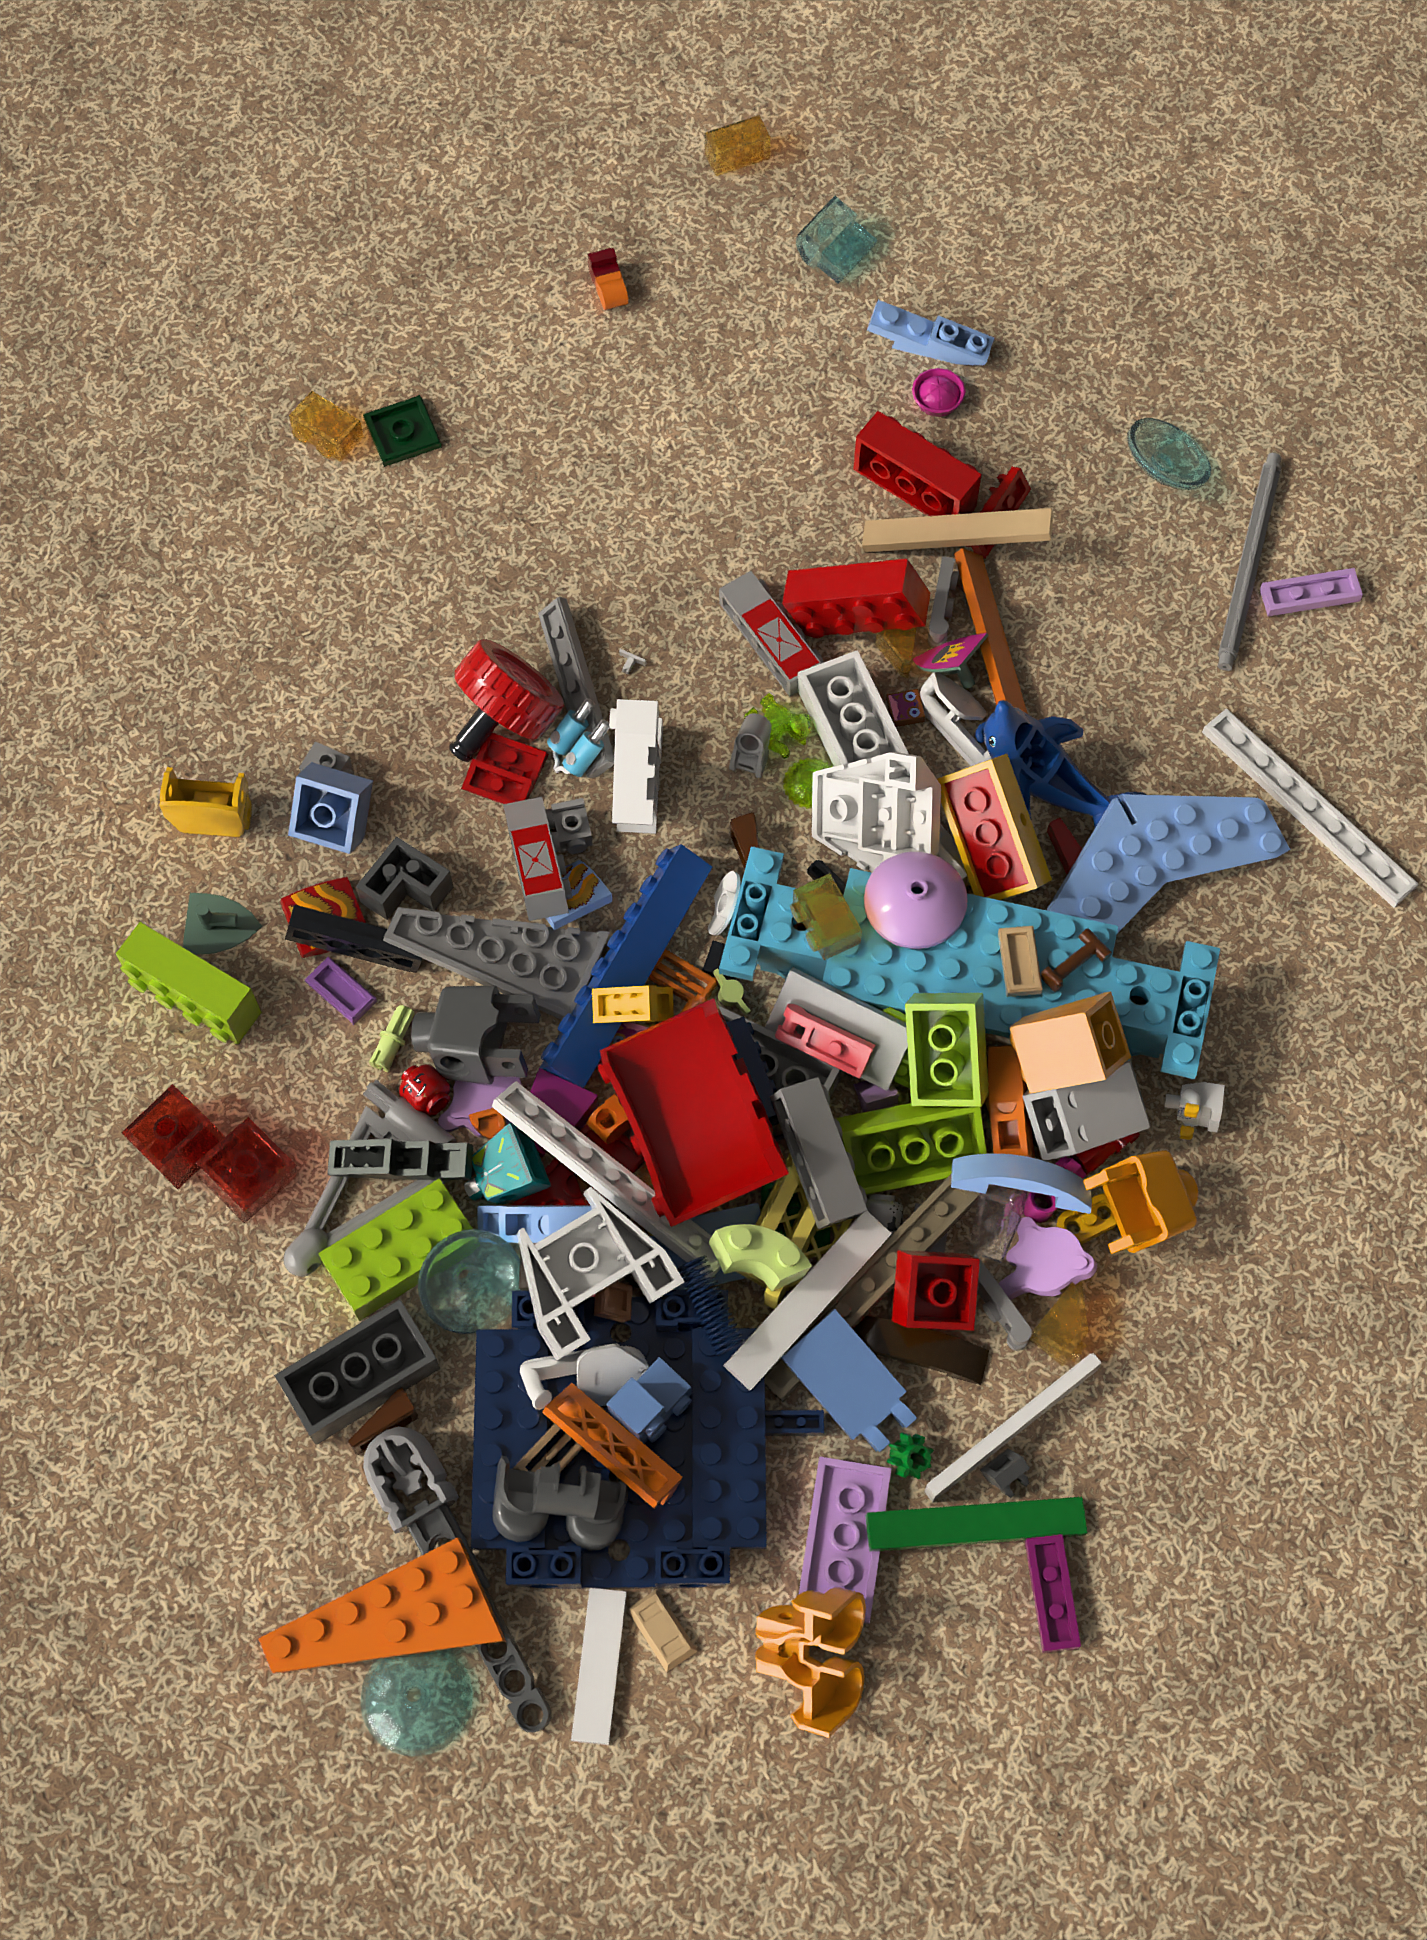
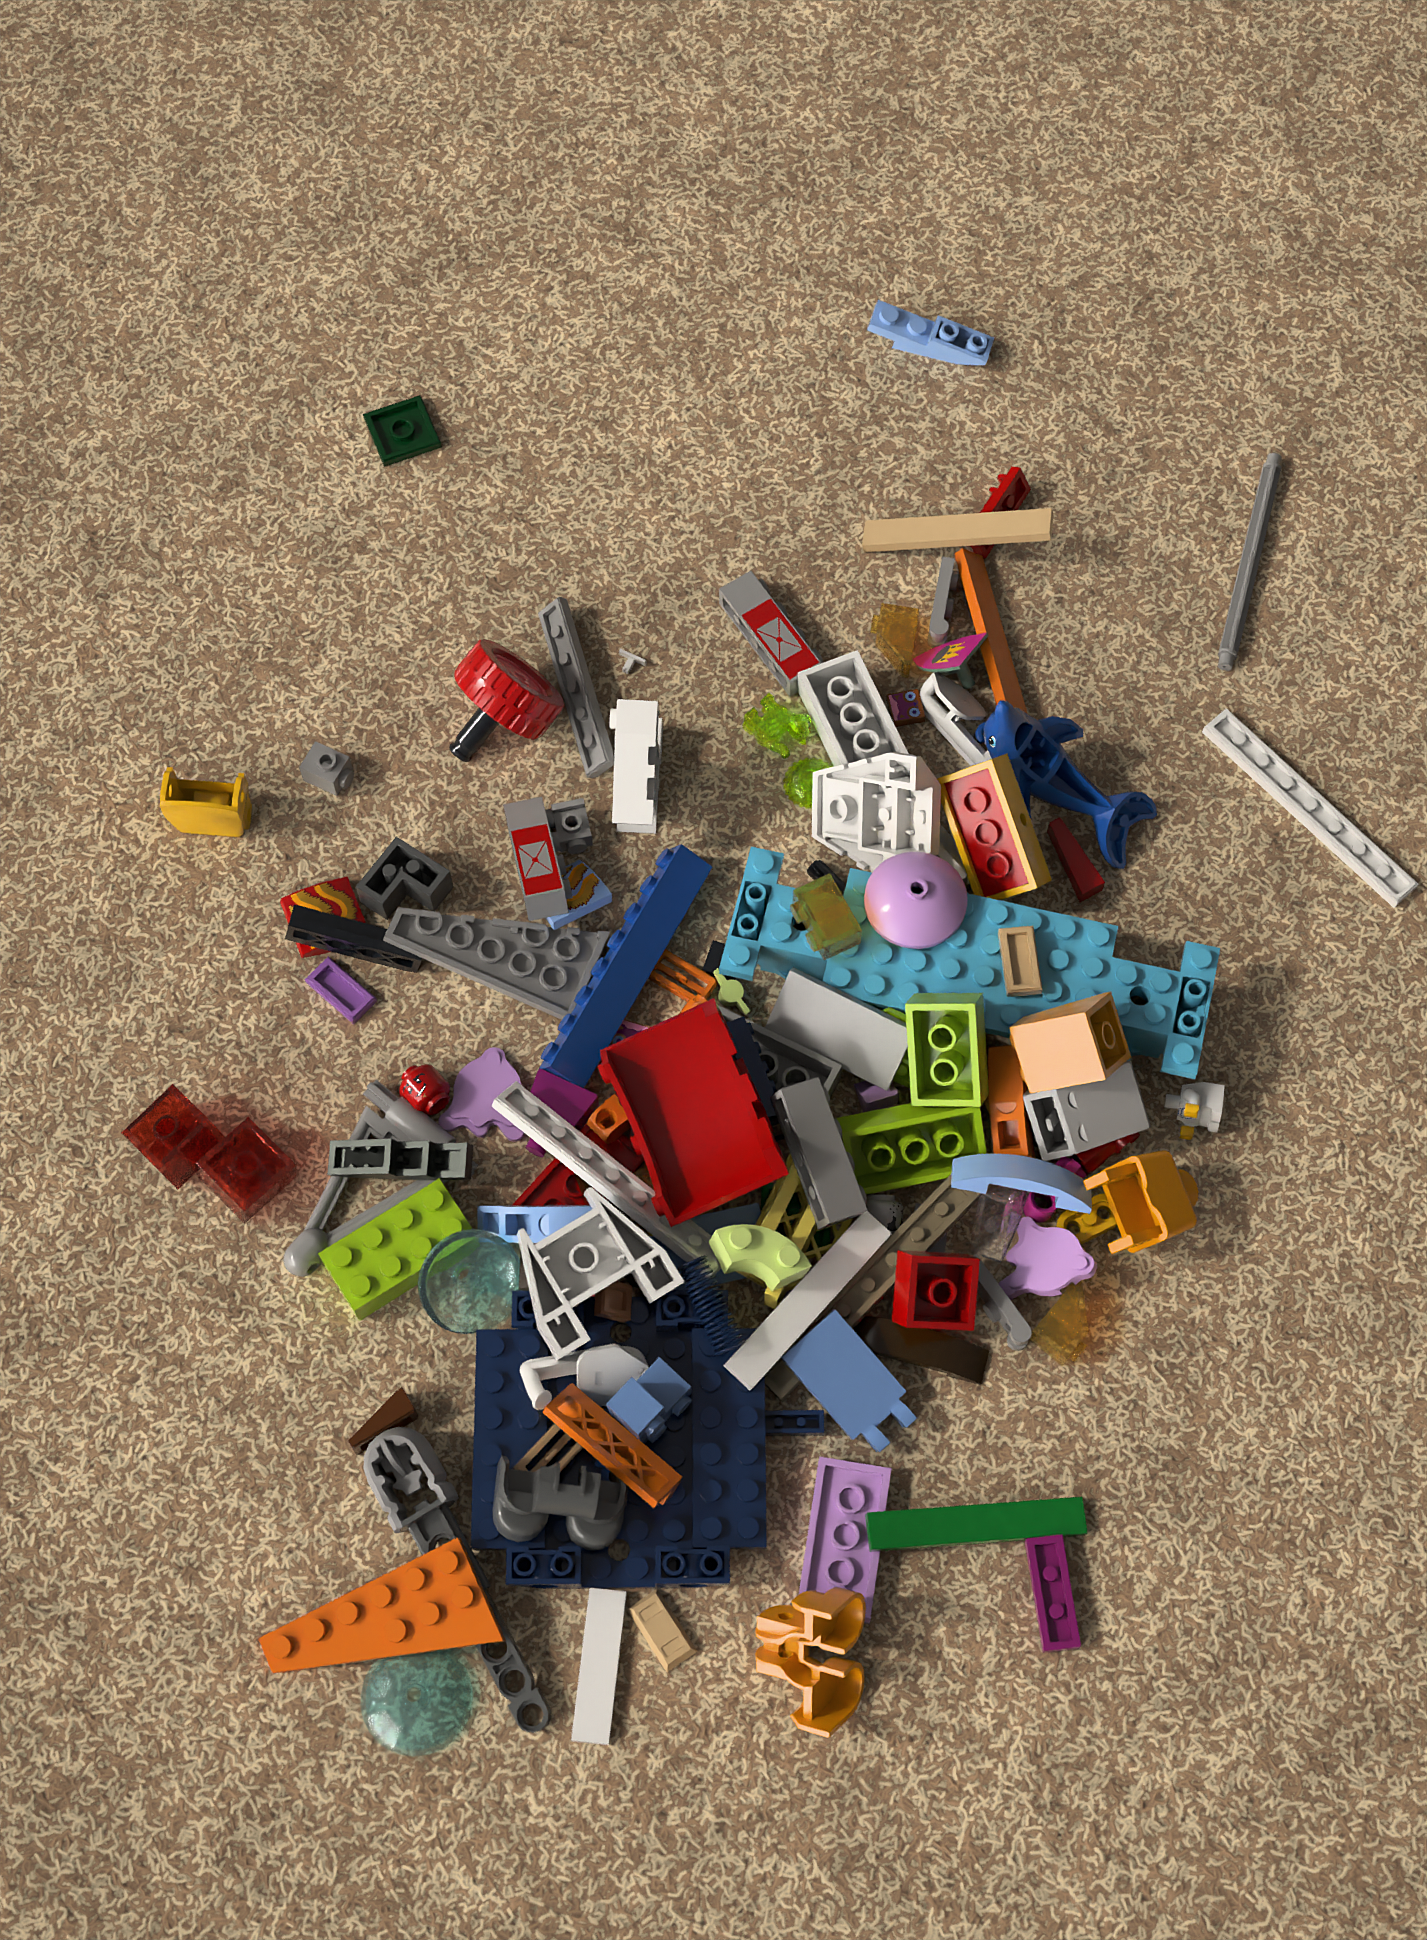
(188, 983): lime brick -> none
(216, 924): sand green shield -> none
(325, 426): clear yellow brick -> none
(330, 807): medium blue brick -> none
(357, 1371): dark grey brick -> none
(392, 1038): yellowish green axle -> none
(470, 1031): dark grey piece -> none
(488, 1122): orange tile -> none
(504, 770): red slope -> none
(507, 1168): teal torso -> none
(587, 746): medium azure piece -> none
(607, 278): leg -> none
(632, 1004): yellow bracket -> none
(725, 902): white dish -> none
(737, 145): clear yellow brick -> none
(744, 835): reddish brown slope -> none
(751, 745): light grey piece -> none
(825, 1041): coral plate -> none
(834, 240): clear light blue brick -> none
(857, 598): red brick -> none
(900, 1455): green gear -> none
(915, 468): red brick -> none
(938, 392): dark pink hat -> none
(1006, 1469): dark grey tile -> none
(1012, 1427): white tile -> none
(1092, 946): reddish brown piece -> none
(1166, 843): light blue wing -> none
(1168, 454): clear light blue dish -> none
(1311, 592): lavender plate -> none

